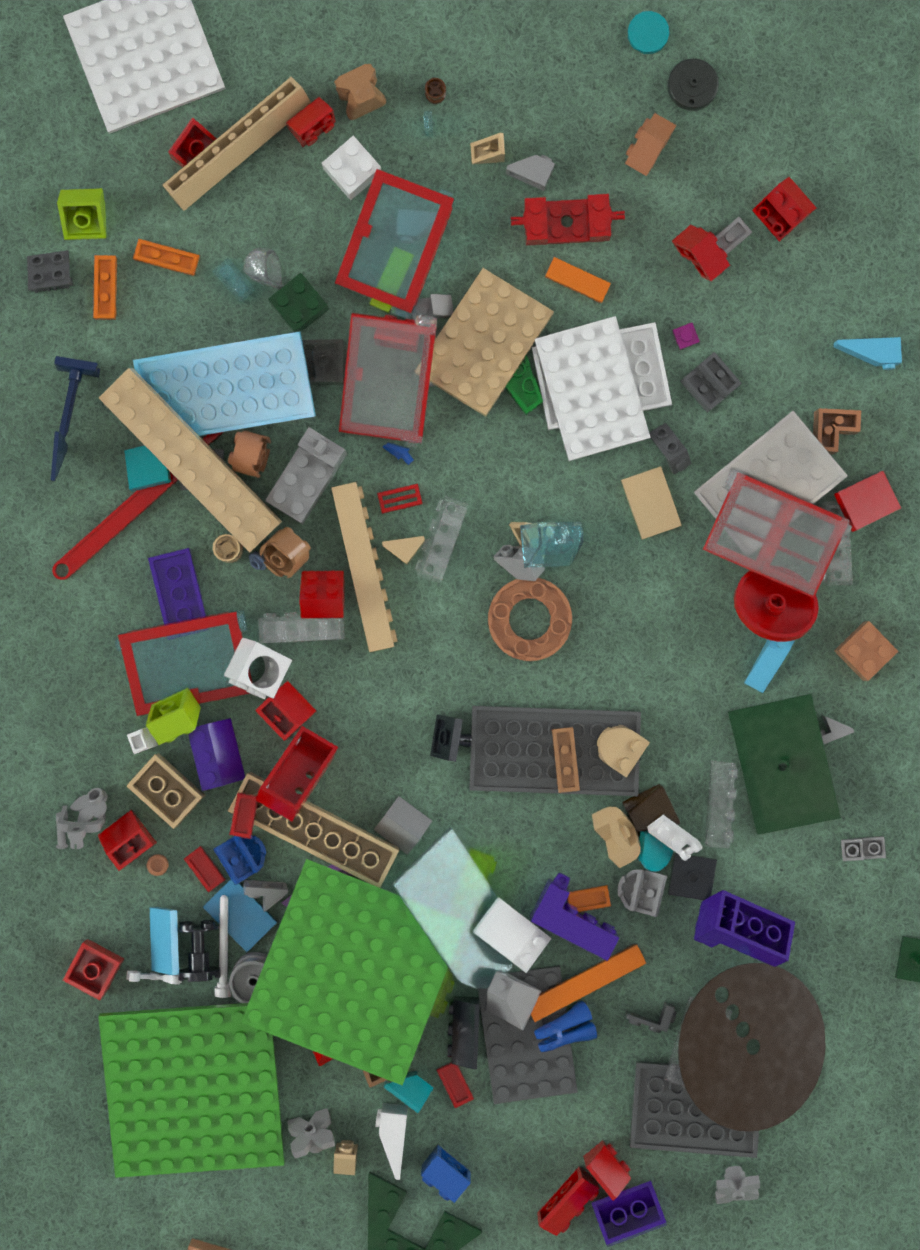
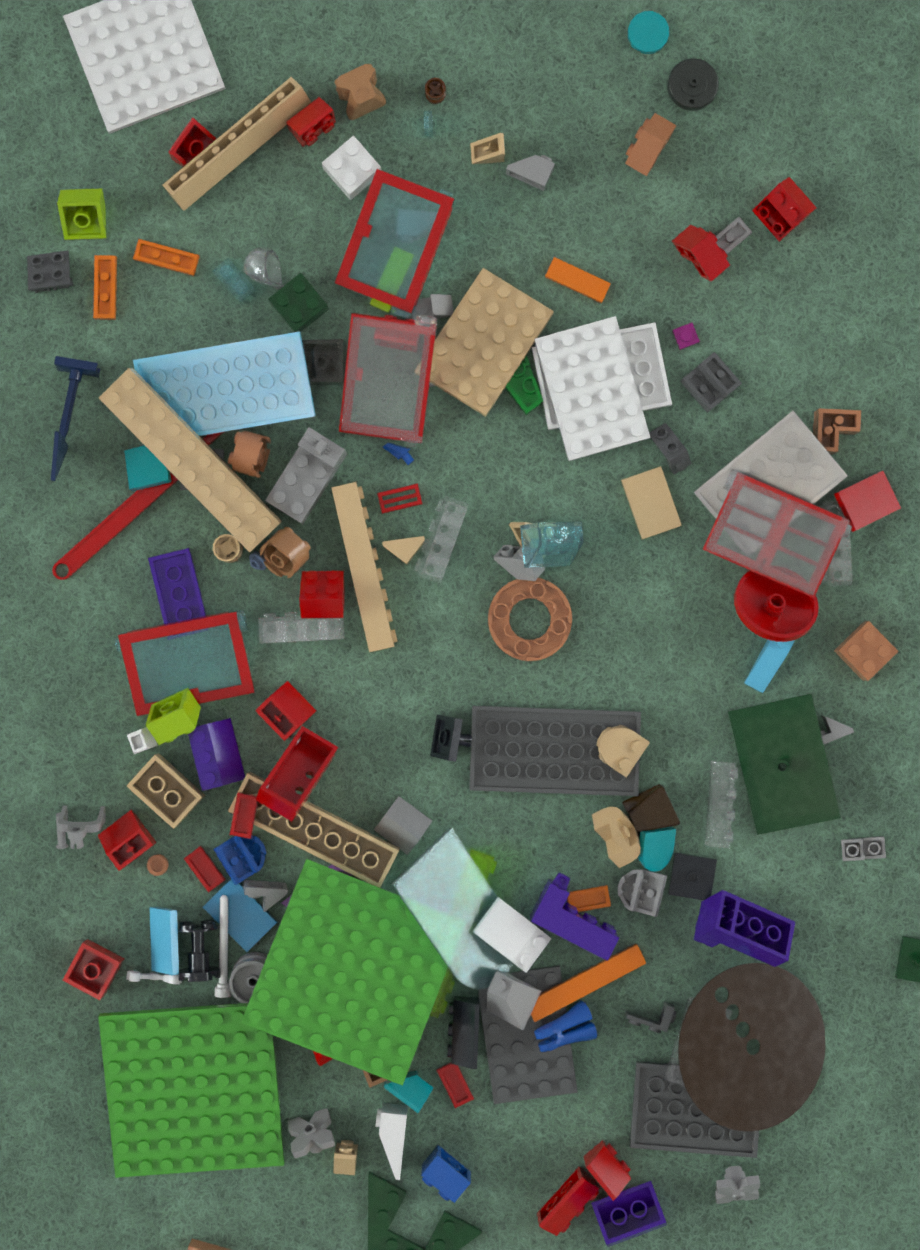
(90, 805): light grey plate -> none
(275, 668): white brick -> none
(565, 759): medium nougat plate -> none
(590, 220): red brick -> none
(674, 837): white plate -> none
(876, 351): medium azure slope -> none

